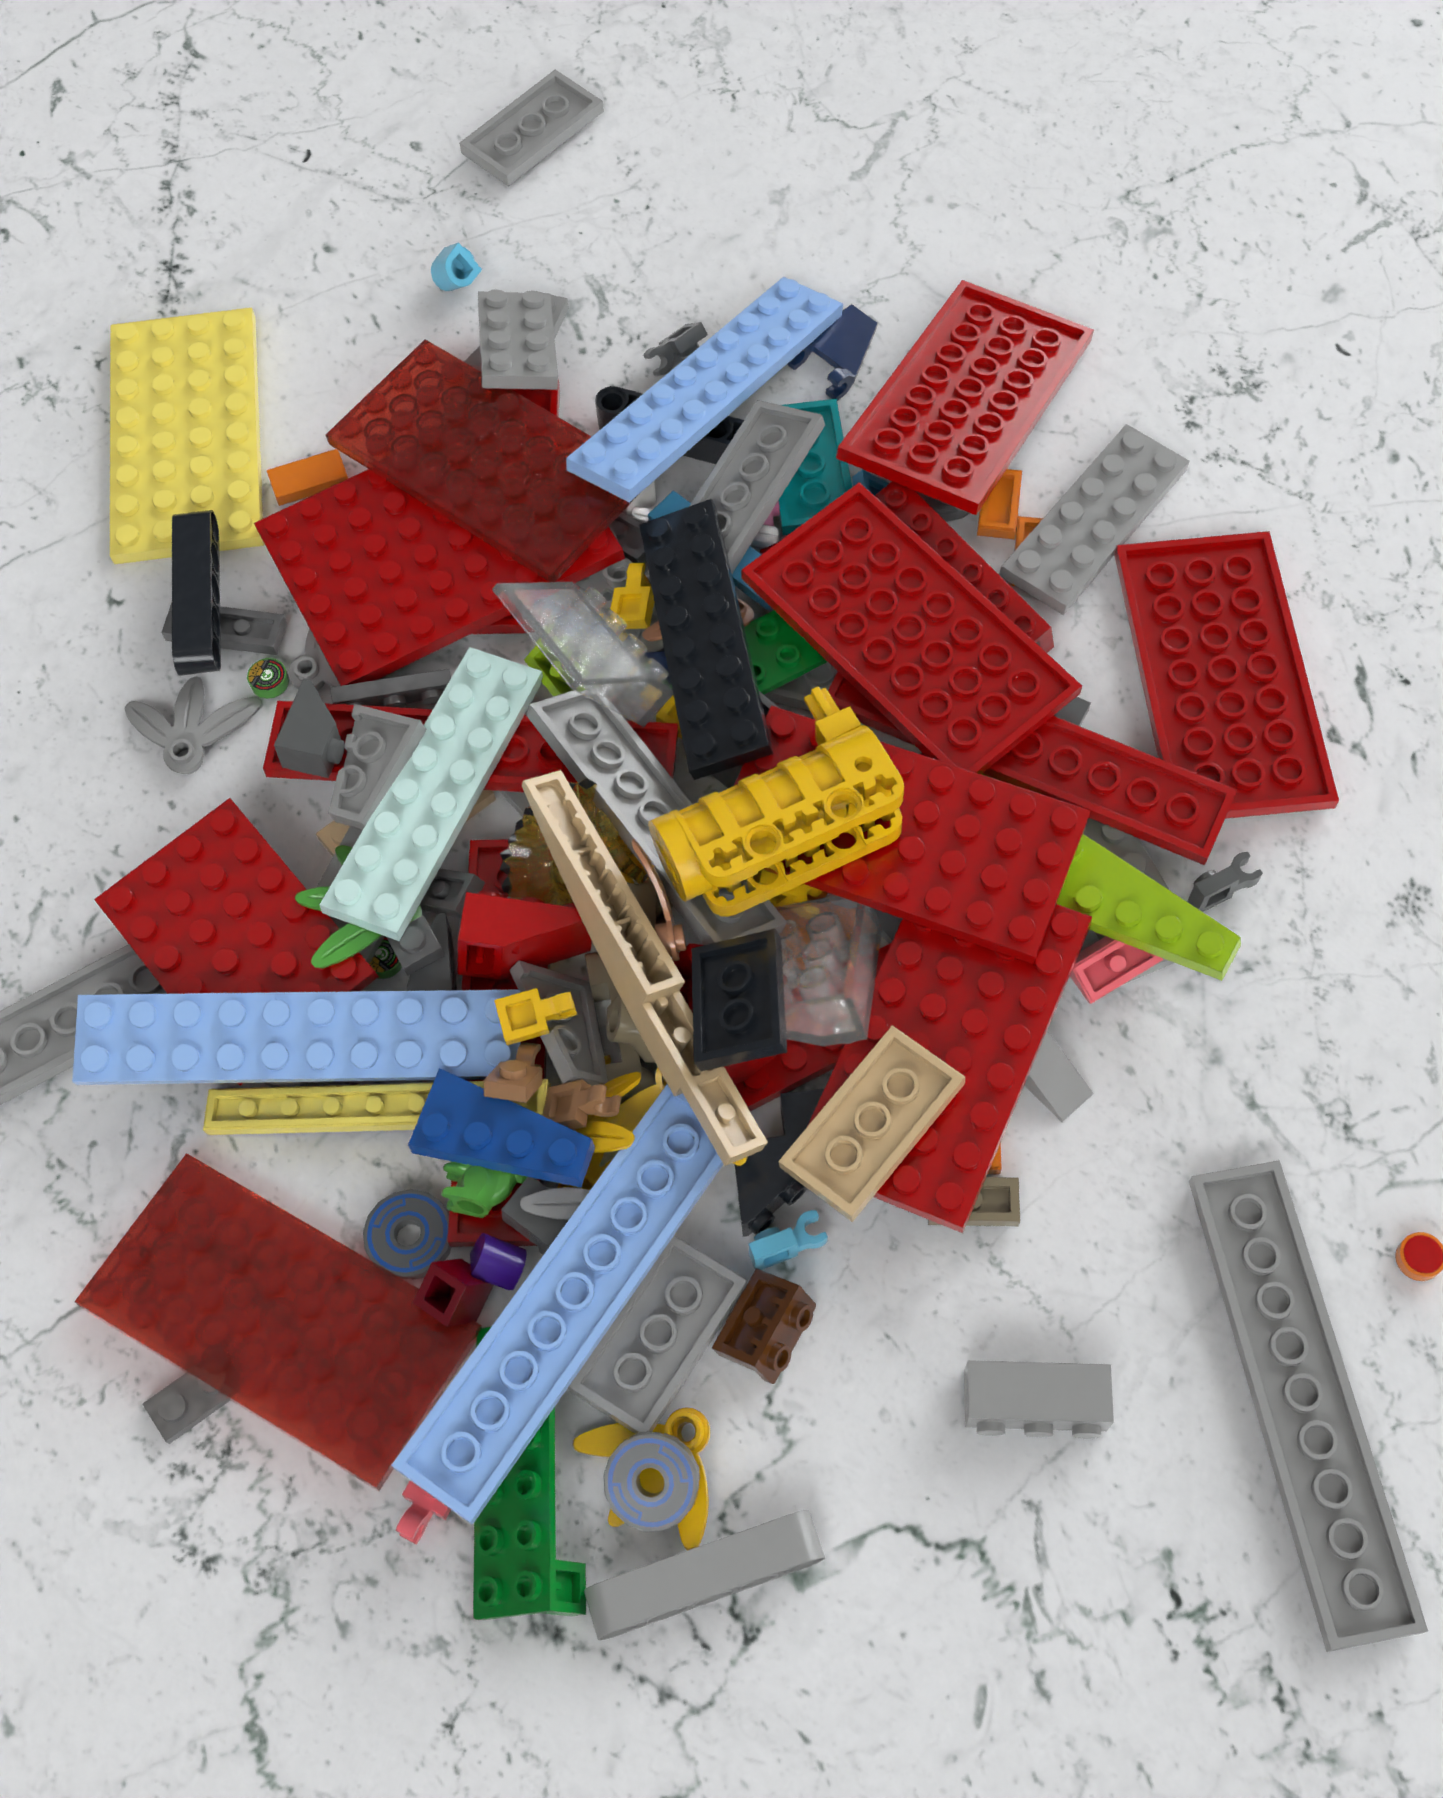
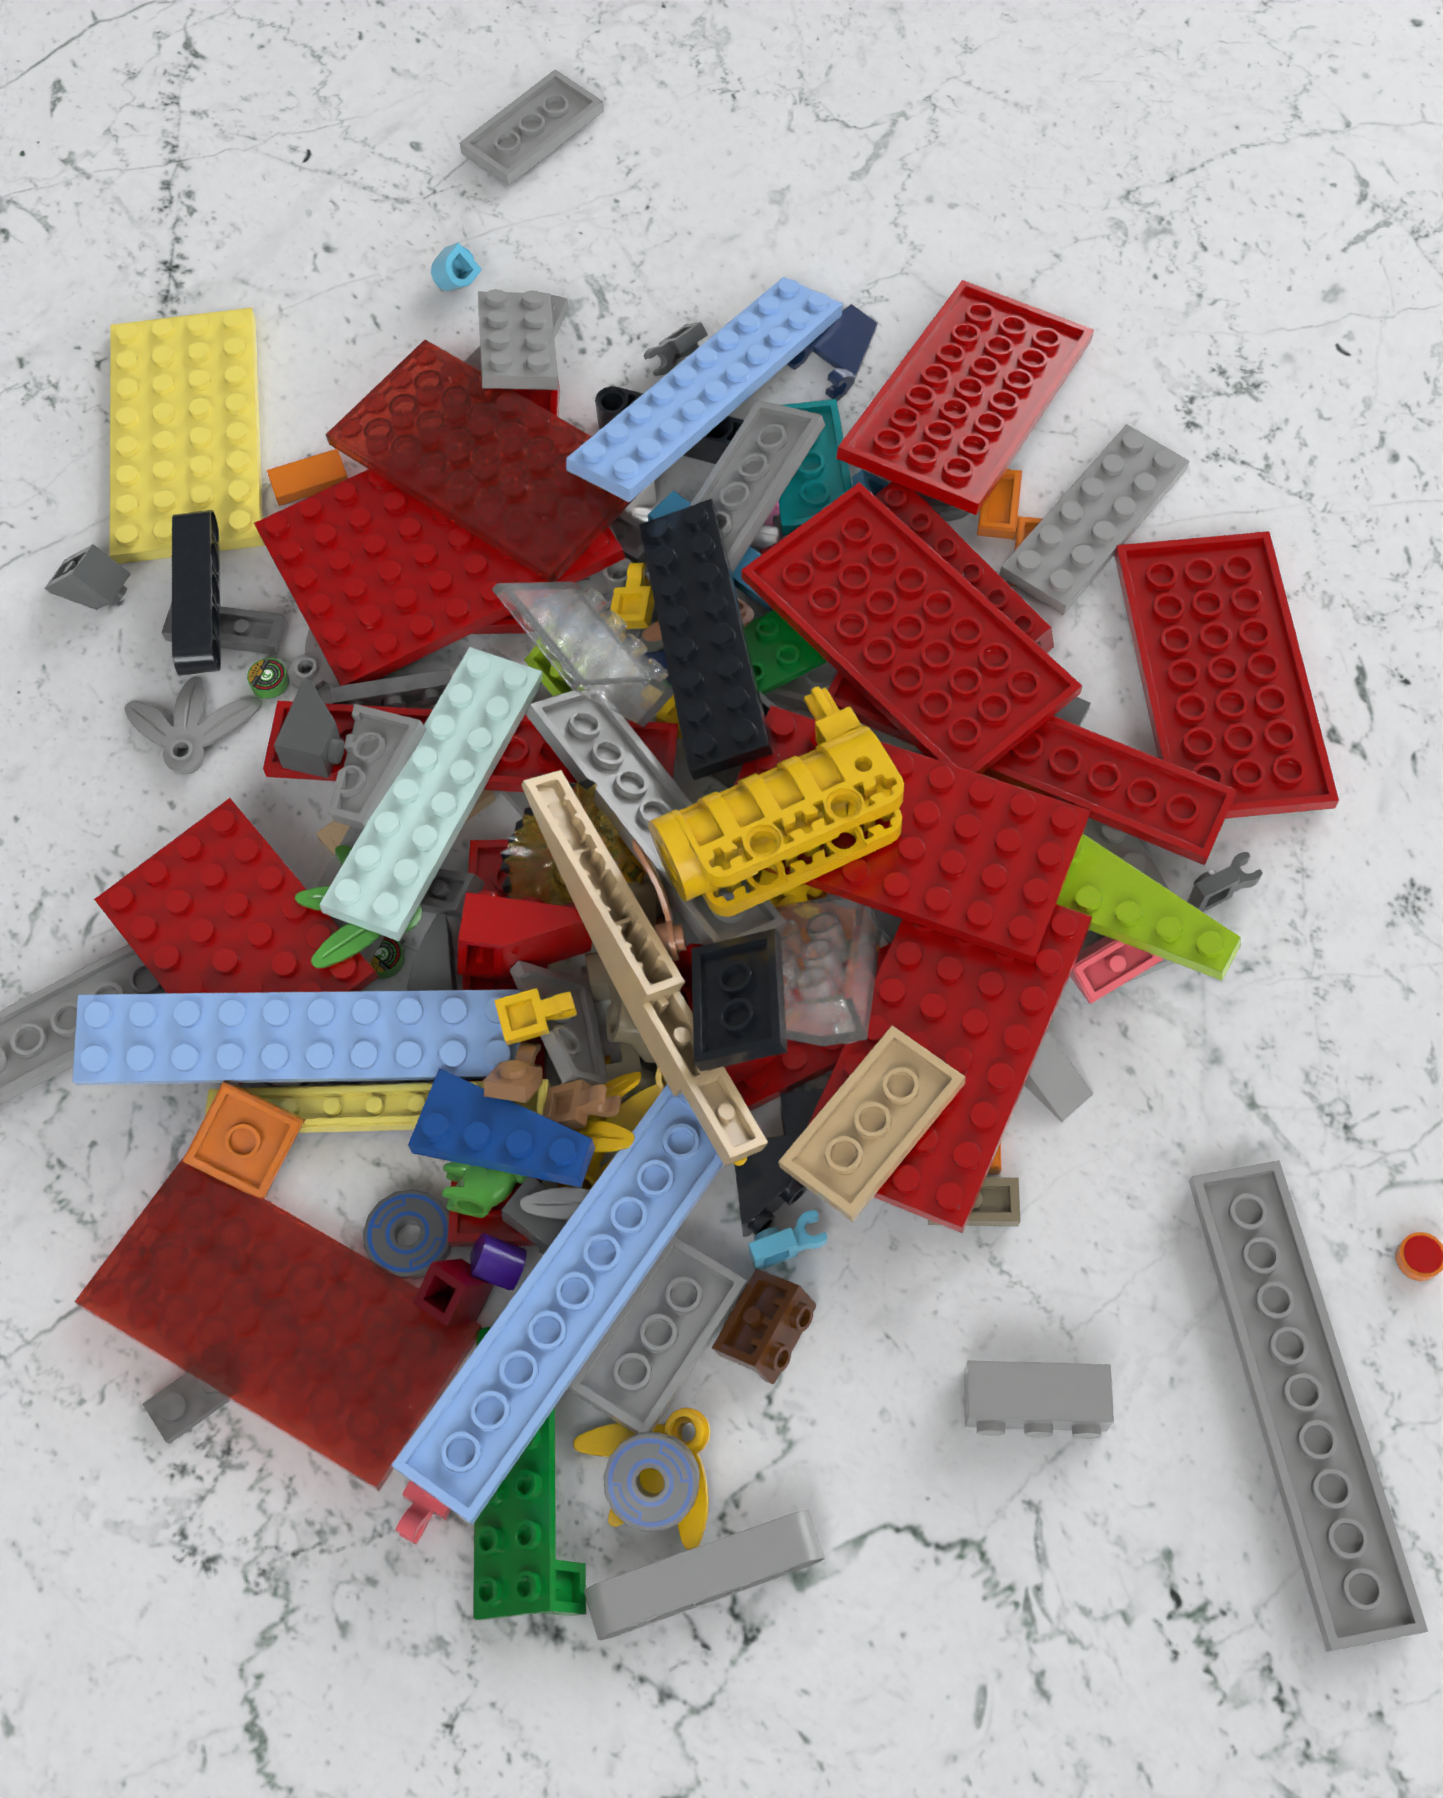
(89, 579): none -> dark grey slope
(243, 1140): none -> orange tile
(417, 946): flat silver plate -> none

